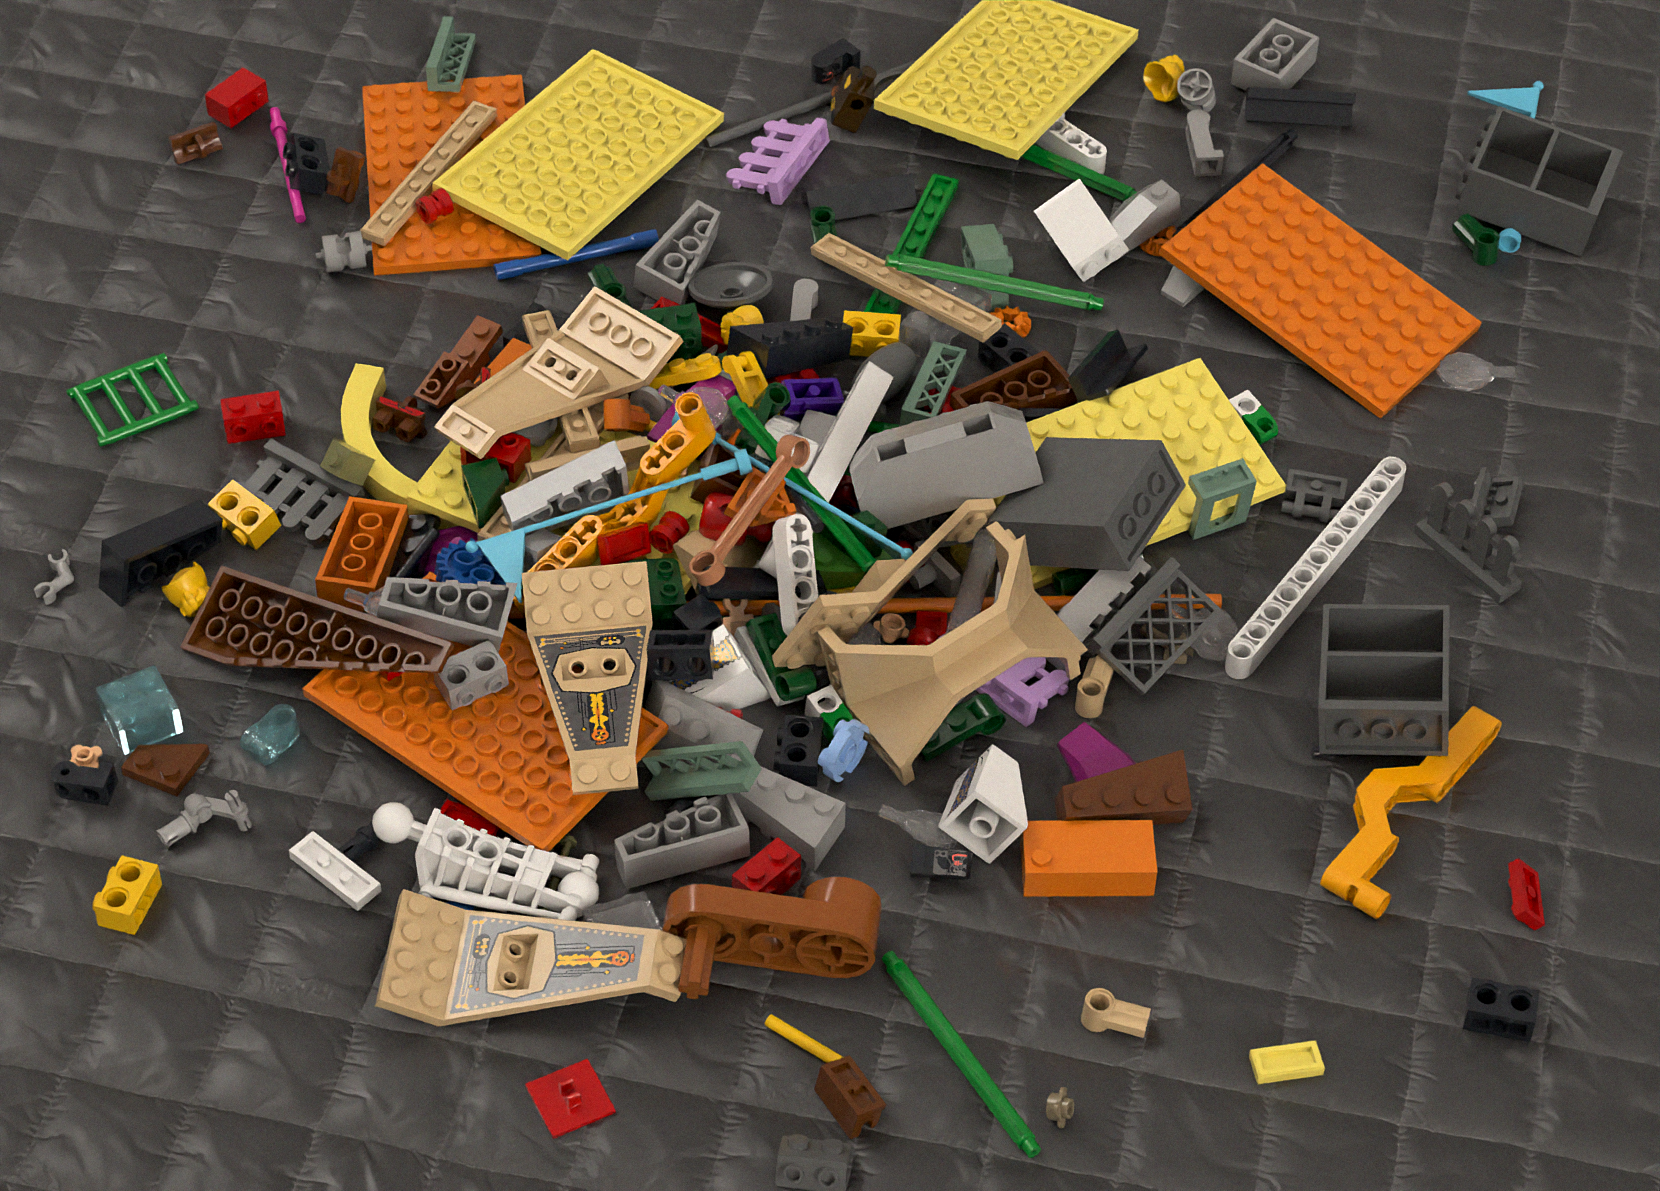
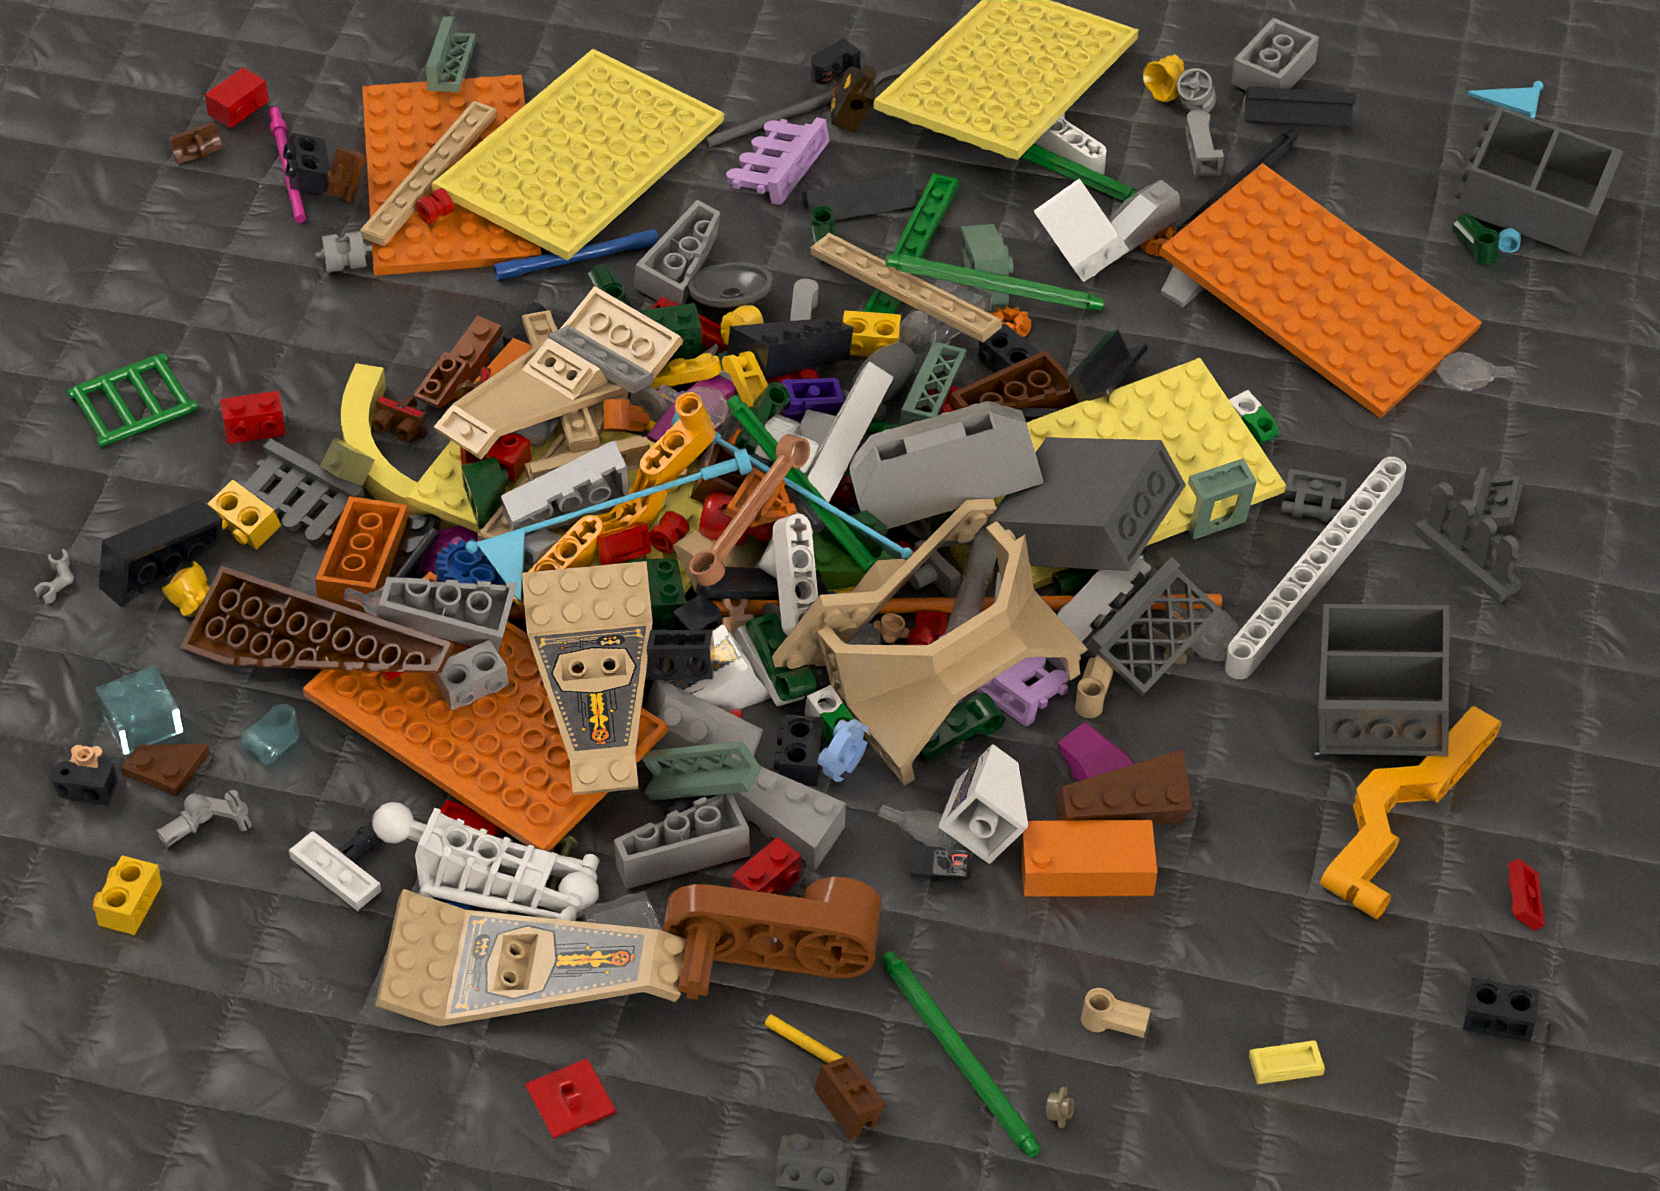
(612, 365): none -> light grey tile

